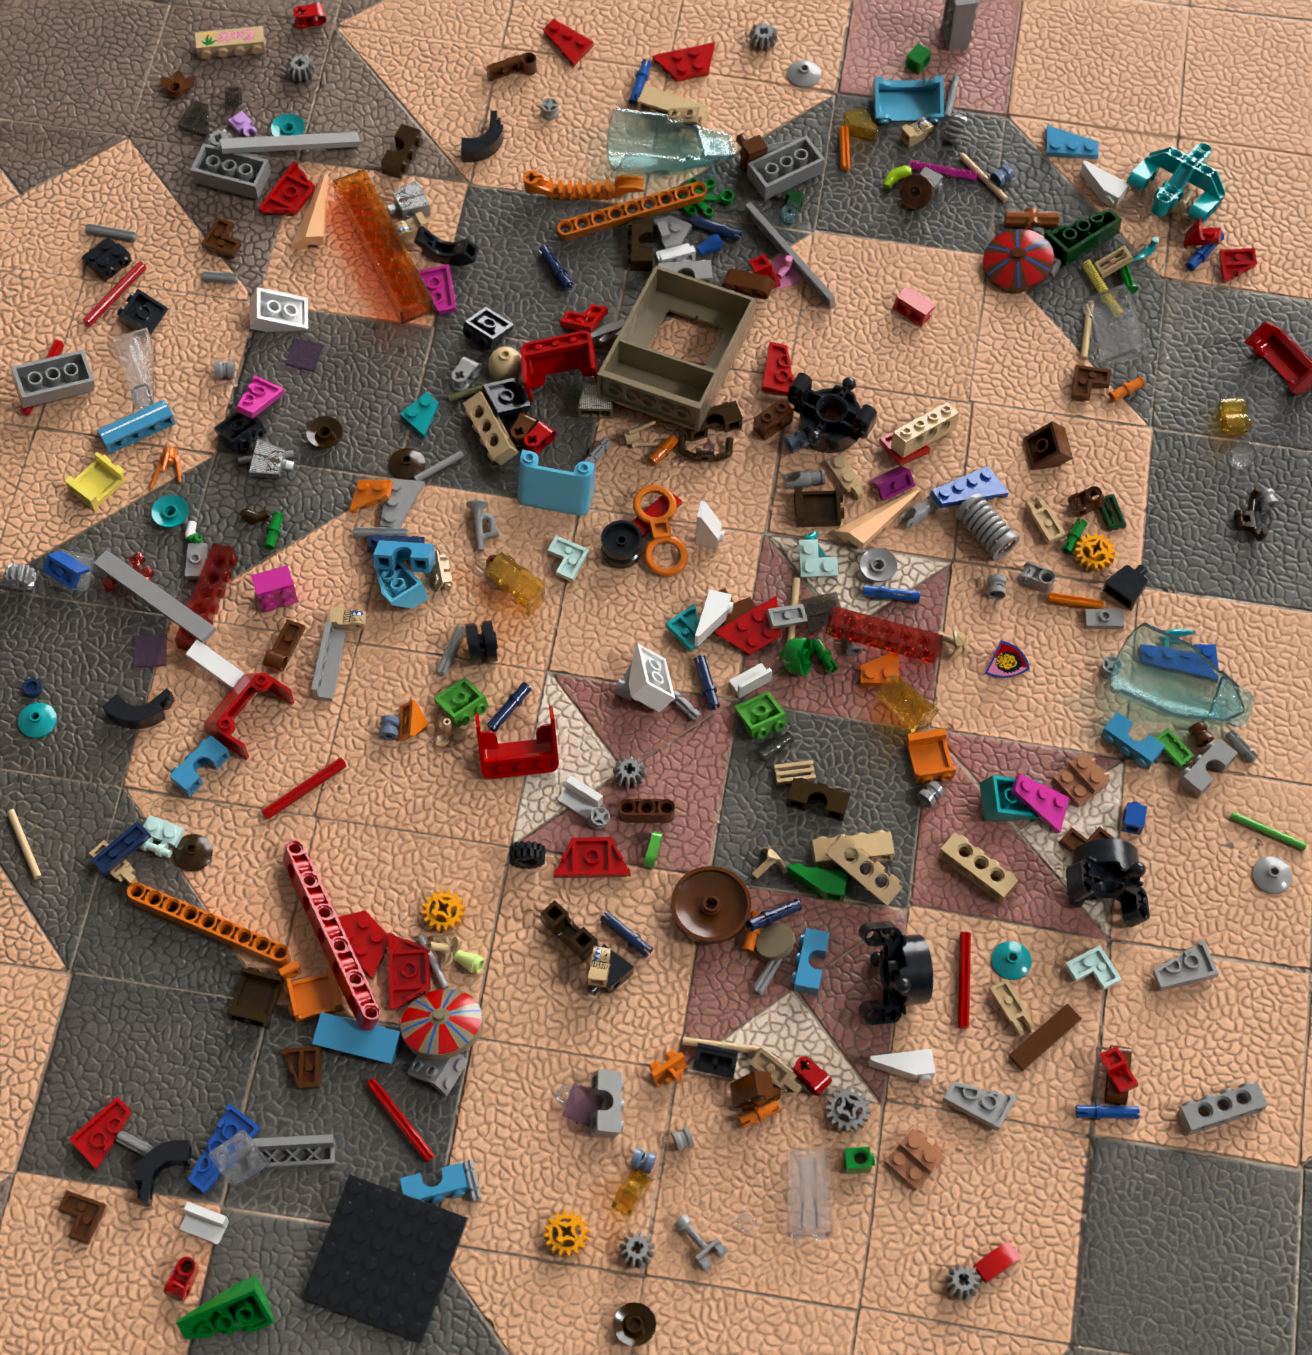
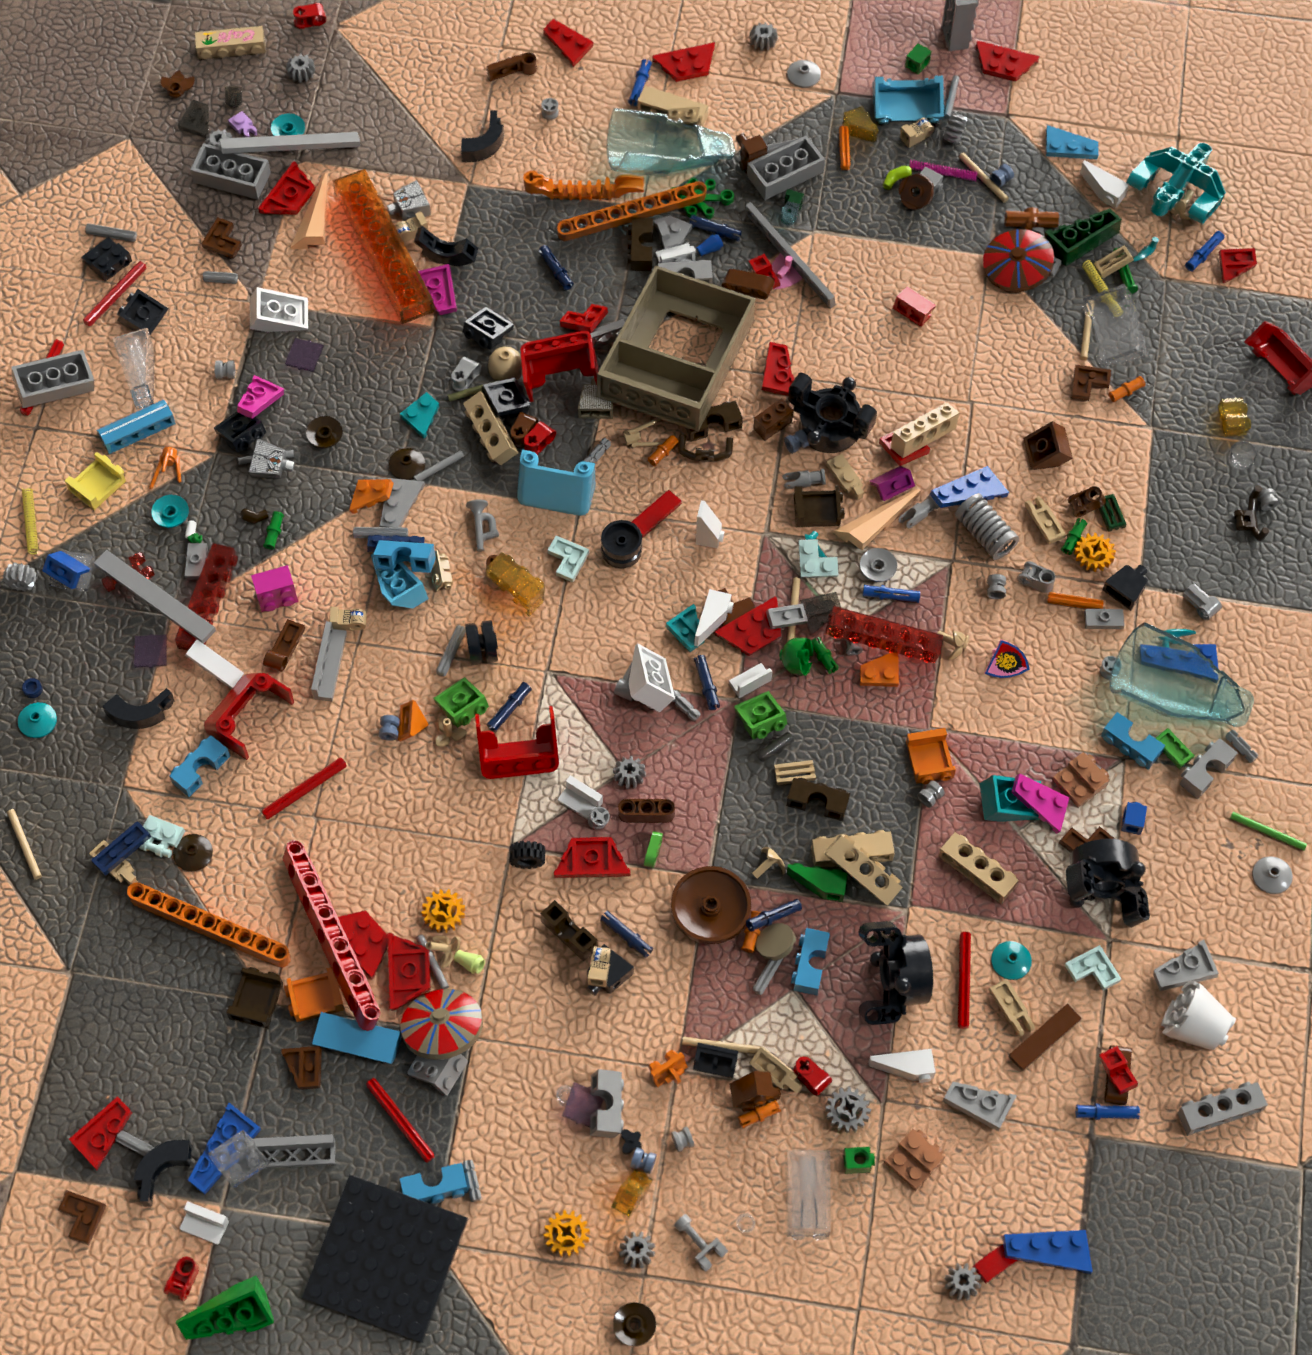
(31, 521): none -> light yellow piece
(290, 971): orange tile -> none
(397, 162): dark brown arch -> none
(631, 1141): none -> black piece
(660, 530): orange bar -> none
(907, 703): clear yellow wedge -> none
(1003, 61): none -> red wing
(1051, 1249): none -> blue wing
(1197, 1018): none -> white cone
(1200, 733): reddish brown wheel -> none
(1202, 236): red slope -> none
(1205, 605): none -> light grey piece

